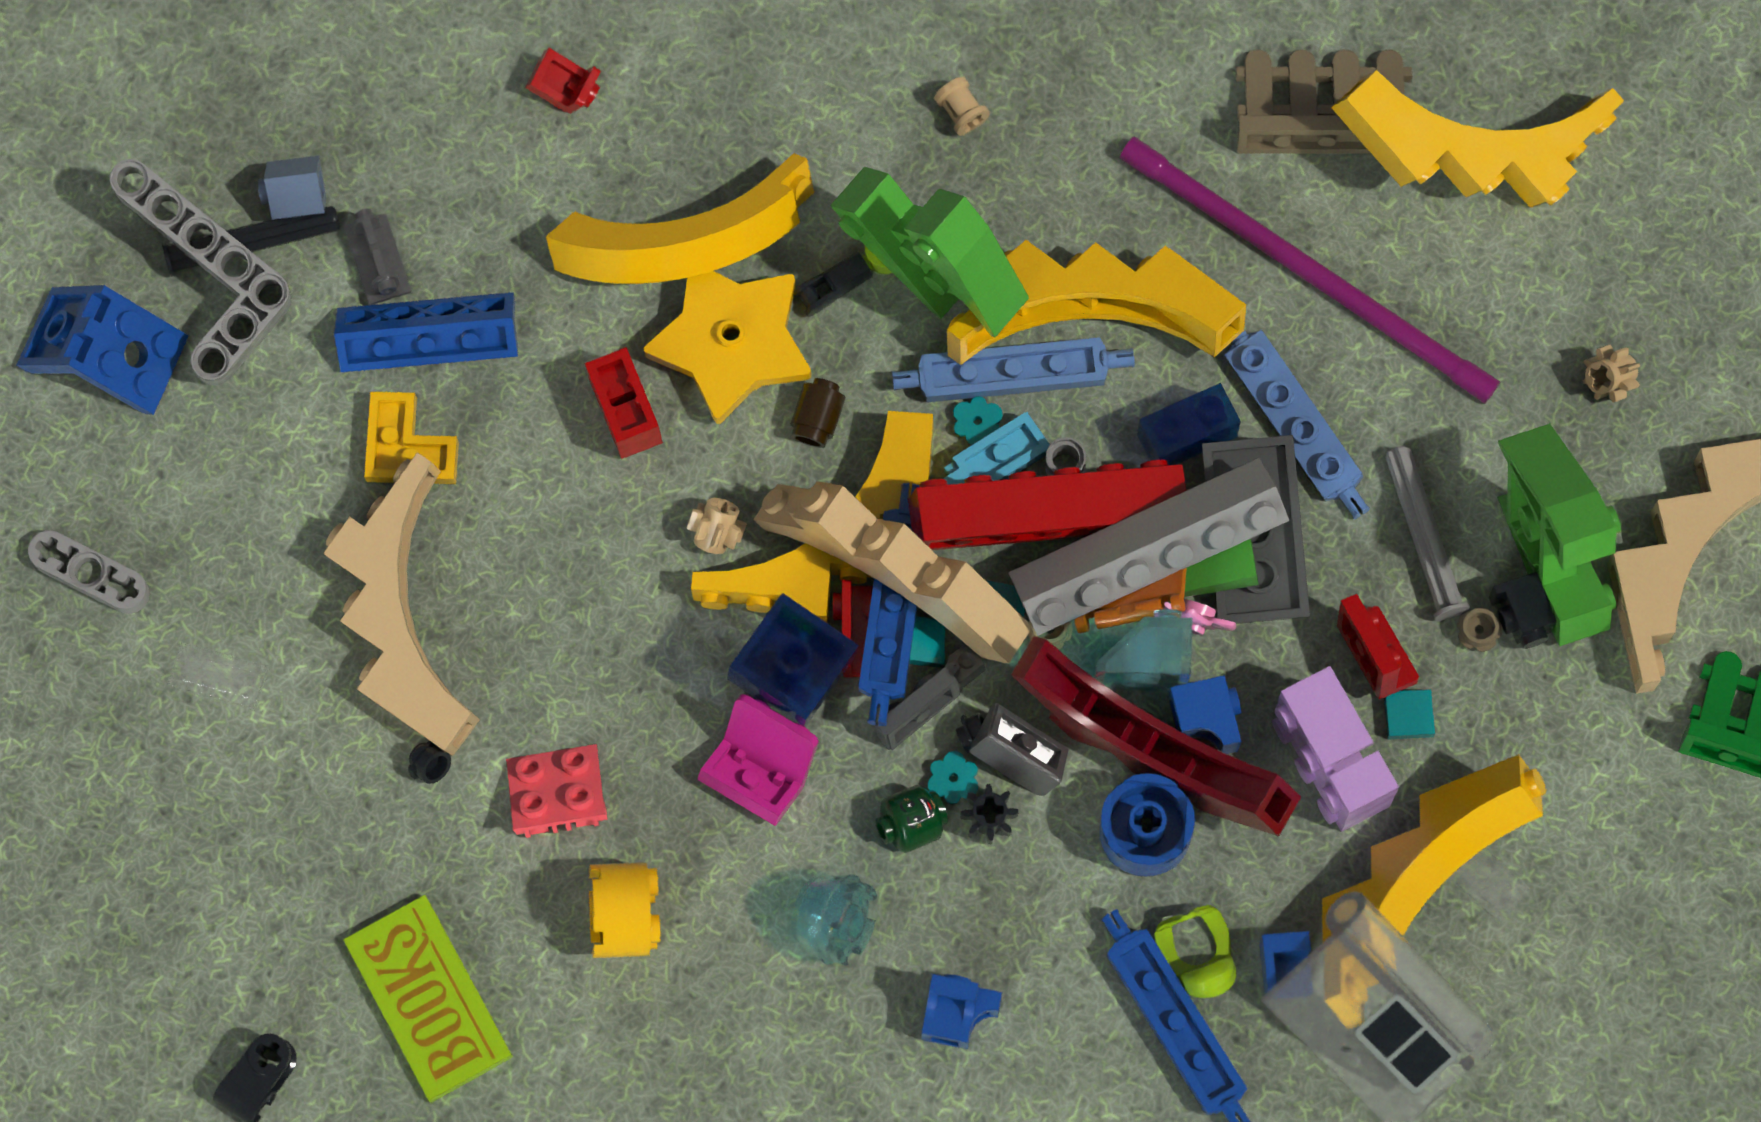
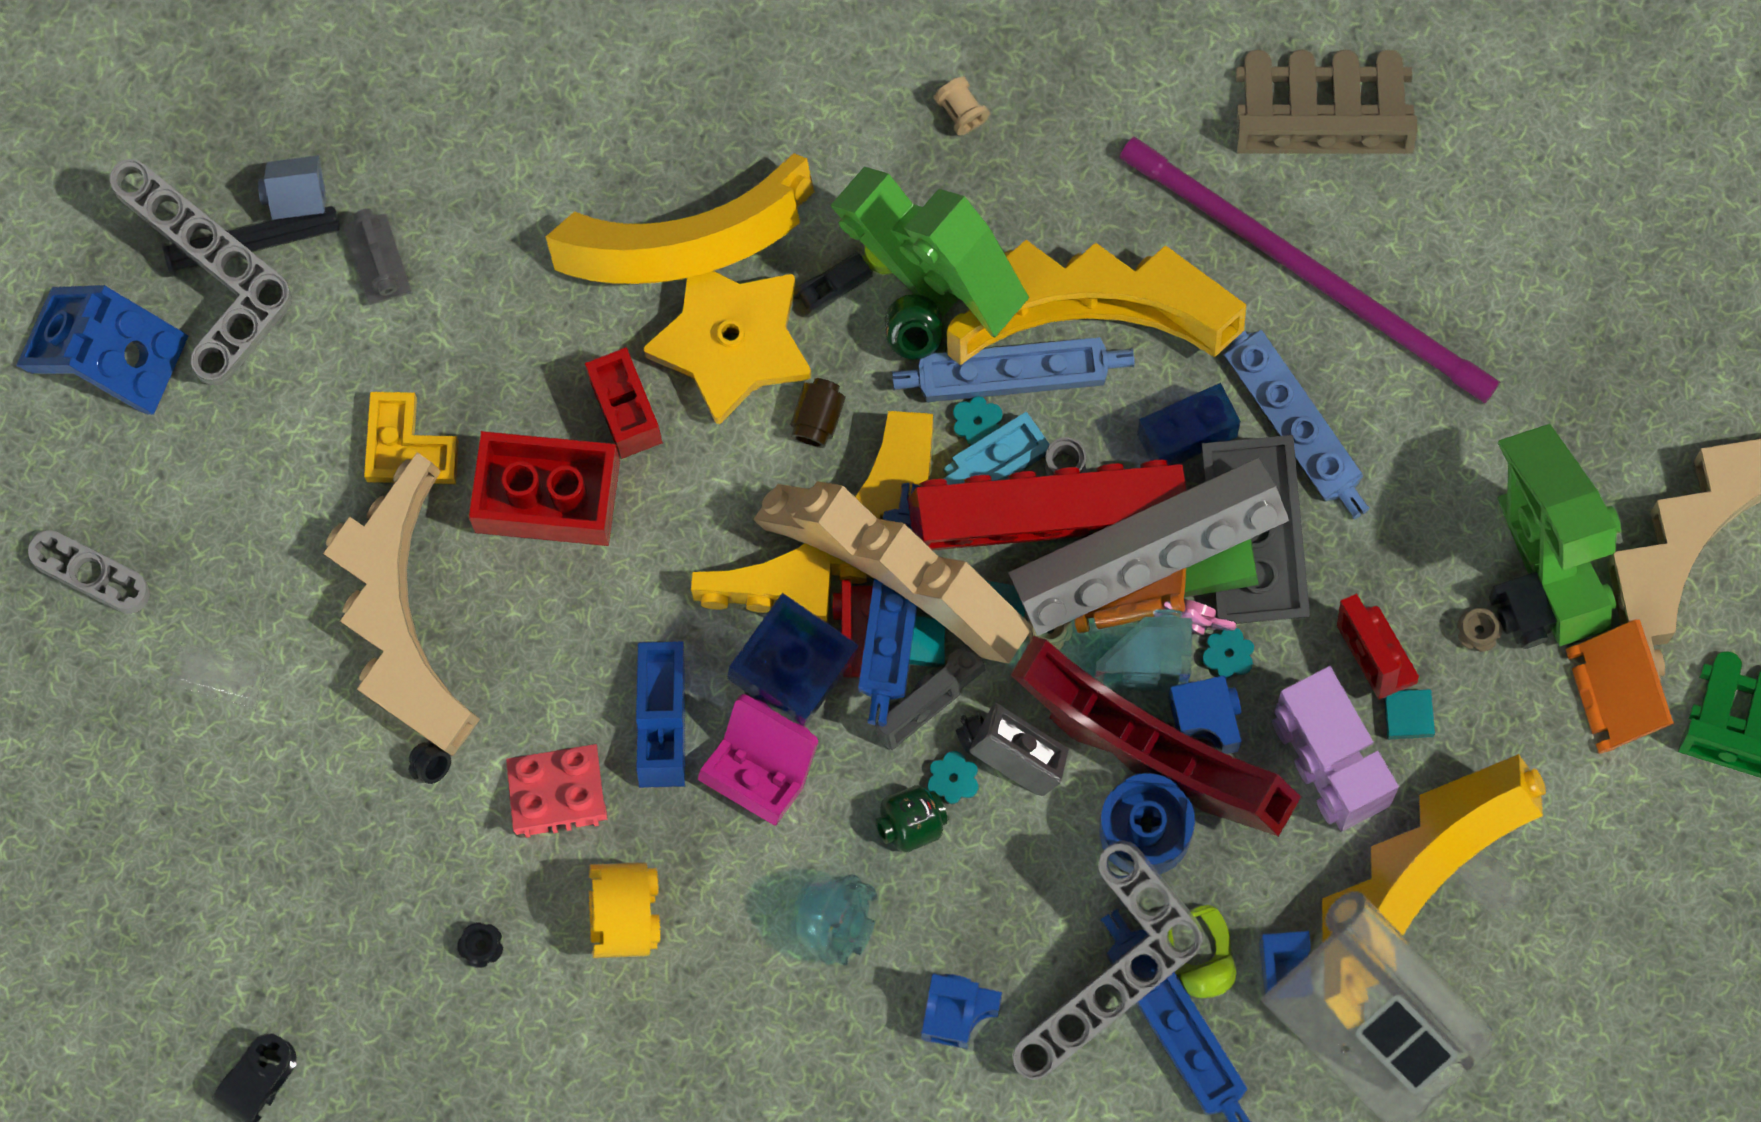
(426, 333): blue fence -> none
(428, 998): lime tile -> none
(471, 936): none -> black plate
(544, 488): none -> red brick
(563, 82): red bracket -> none
(660, 714): none -> blue slope
(716, 525): tan gear -> none
(913, 326): none -> dark green head
(979, 821): black gear -> none
(1120, 972): none -> light grey beam
(1239, 663): none -> teal plant
(1417, 143): yellow arch -> none
(1425, 534): light grey axle -> none
(1611, 373): tan gear -> none
(1620, 686): none -> orange piece

